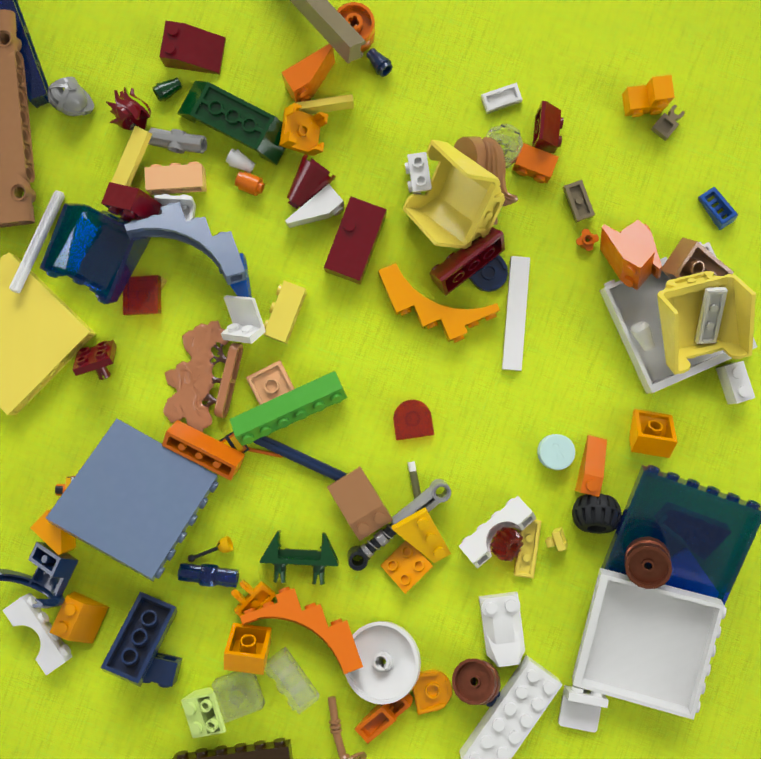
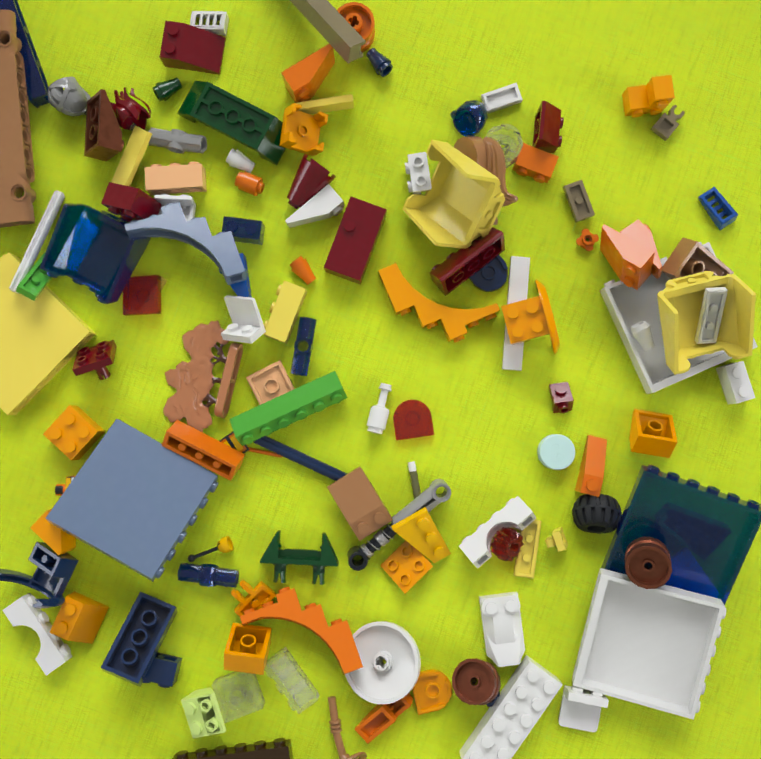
(34, 281): none -> bright green plate
(74, 432): none -> light orange brick
(102, 131): none -> copper slope
(221, 16): none -> white slope
(244, 229): none -> clear blue brick
(302, 270): none -> orange cone
(305, 334): none -> clear blue piece
(379, 413): none -> white piece
(470, 118): none -> piece
(531, 319): none -> light orange piece
(561, 397): none -> bracket

